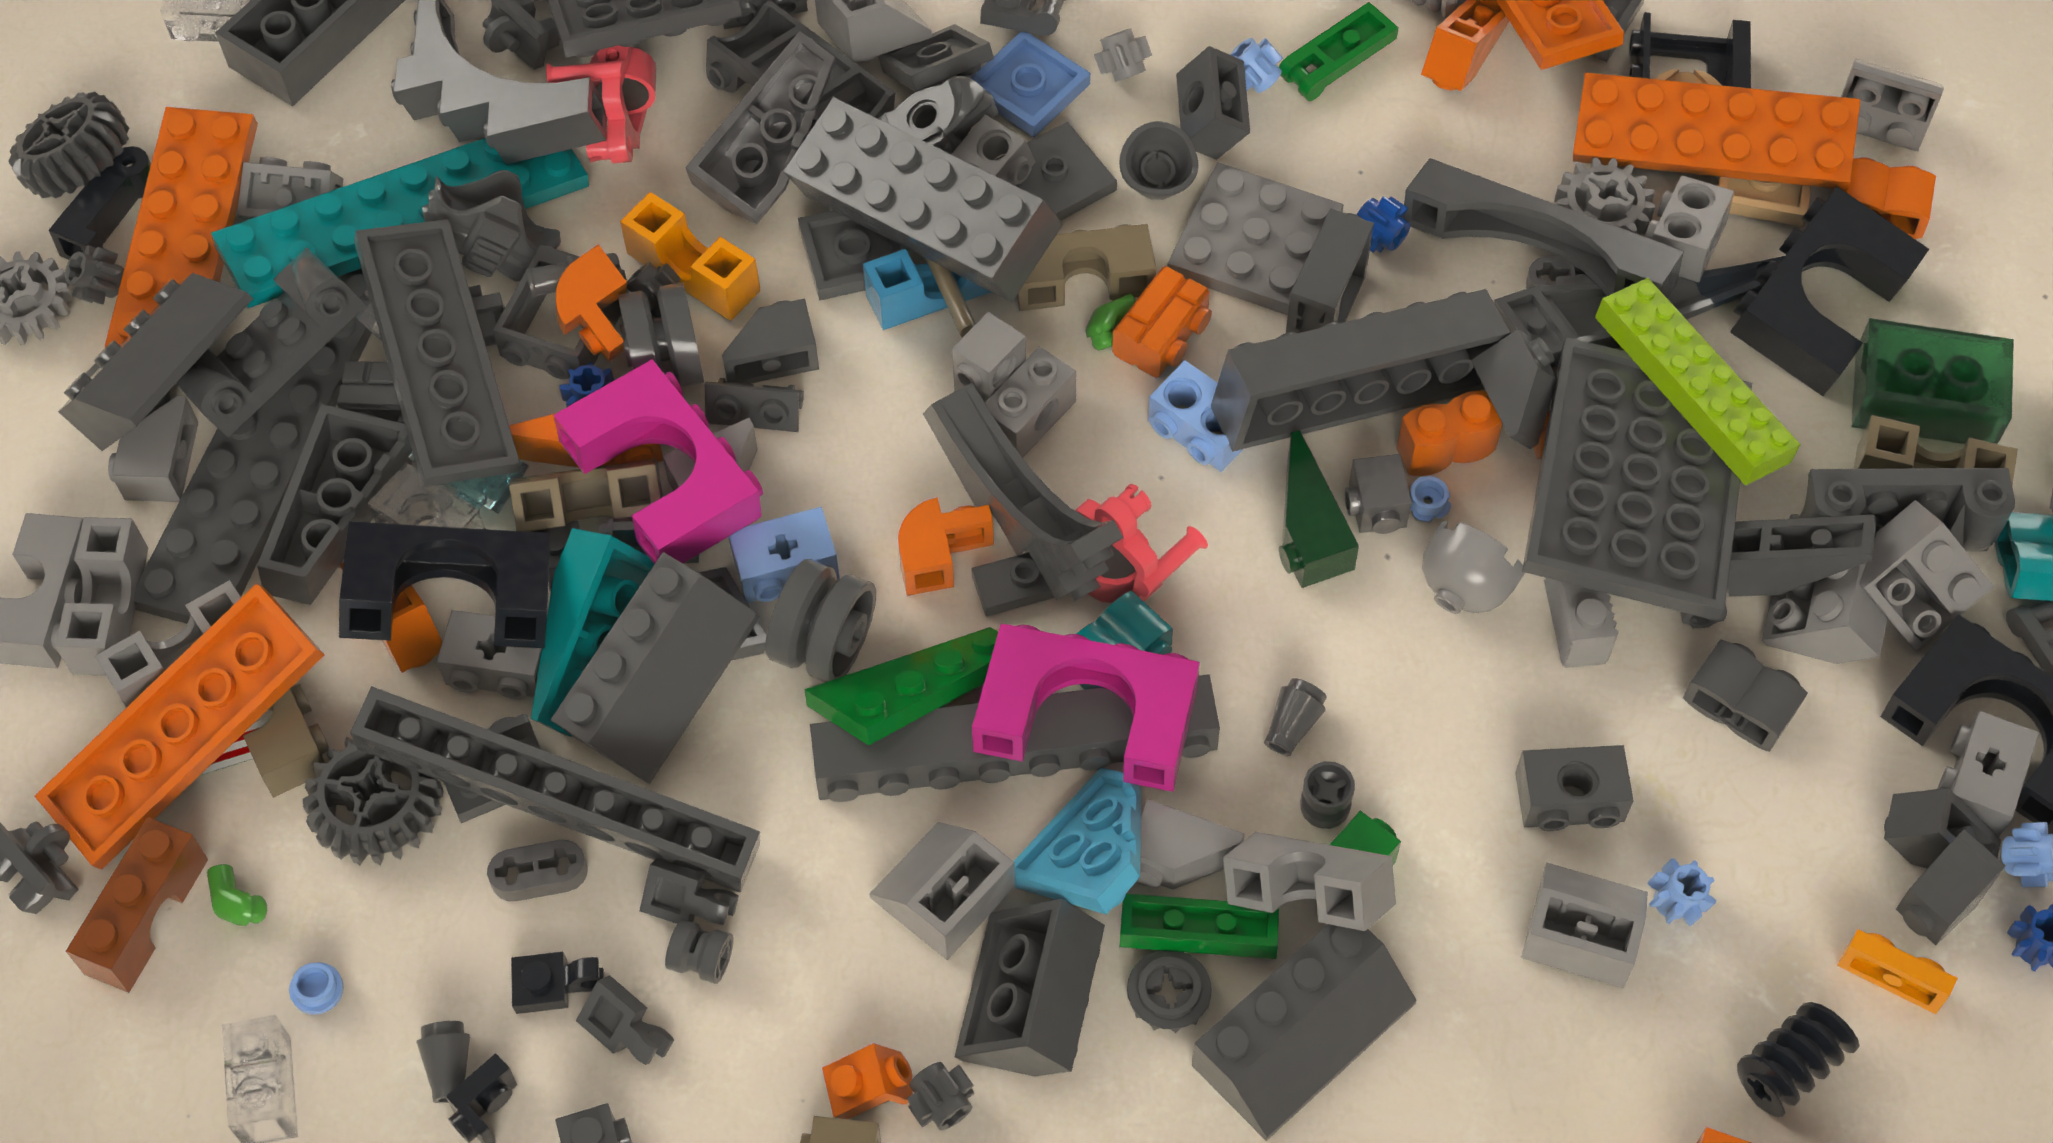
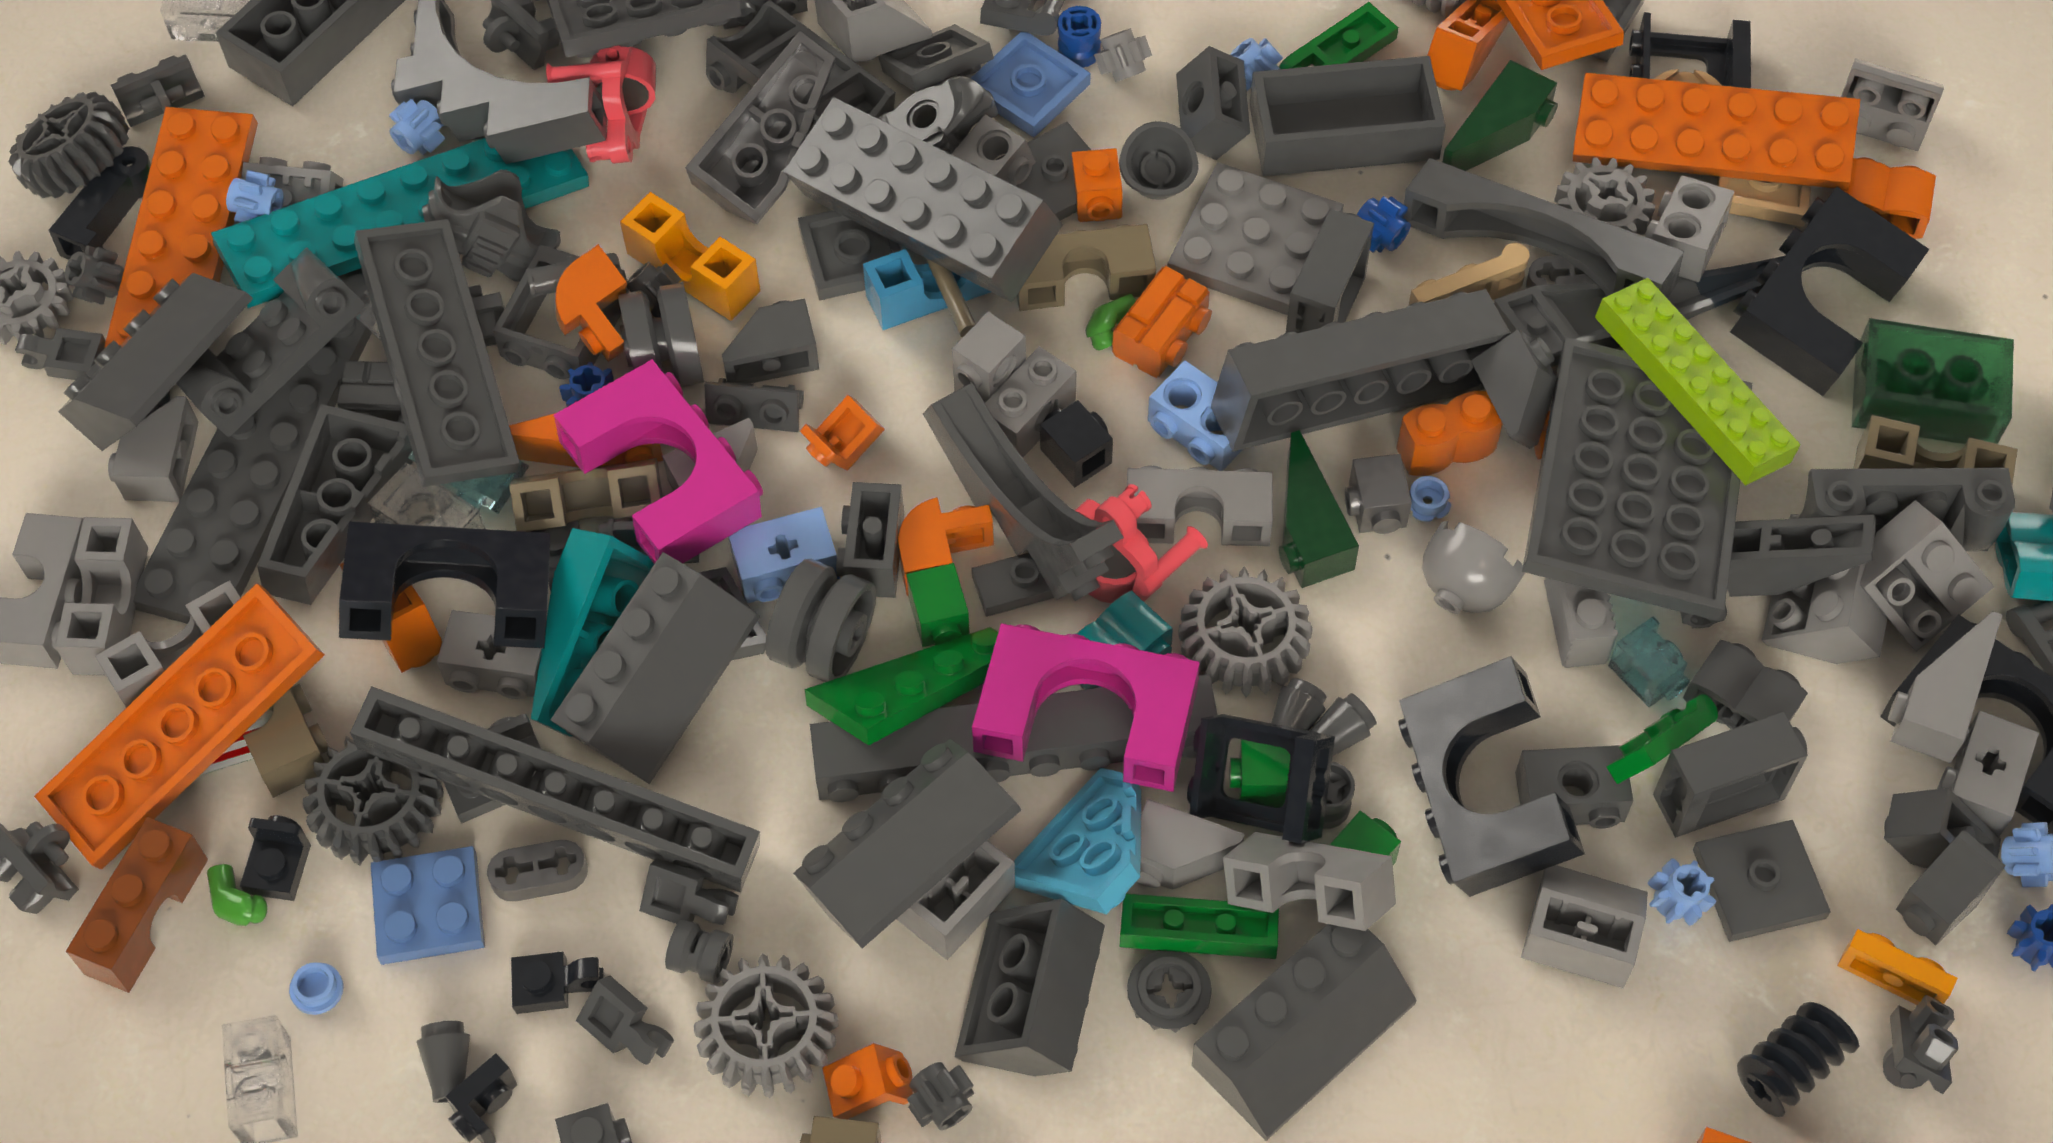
(64, 355): none -> dark grey plate
(151, 91): none -> dark grey hips
(253, 196): none -> light blue gear
(275, 858): none -> black bracket
(416, 127): none -> light blue gear
(427, 905): none -> medium blue plate
(745, 1025): none -> light grey gear
(843, 434): none -> orange bracket
(872, 535): none -> dark grey brick
(906, 841): none -> dark grey slope
(938, 604): none -> green brick
(1076, 442): none -> black brick
(1079, 35): none -> blue wheel
(1097, 185): none -> orange bracket
(1234, 498): none -> light grey arch
(1260, 773): none -> green brick
(1261, 612): none -> light grey gear
(1307, 784): none -> black window
(1346, 115): none -> dark grey piece
(1347, 721): none -> dark grey cone
(1443, 730): none -> arch
(1498, 276): none -> tan plate
(1503, 117): none -> dark green slope
(1649, 664): none -> clear light blue brick
(1662, 736): none -> green plate
(1730, 773): none -> dark grey window
(1761, 880): none -> dark grey plate
(1921, 1046): none -> dark grey hips
(1944, 695): none -> light grey slope

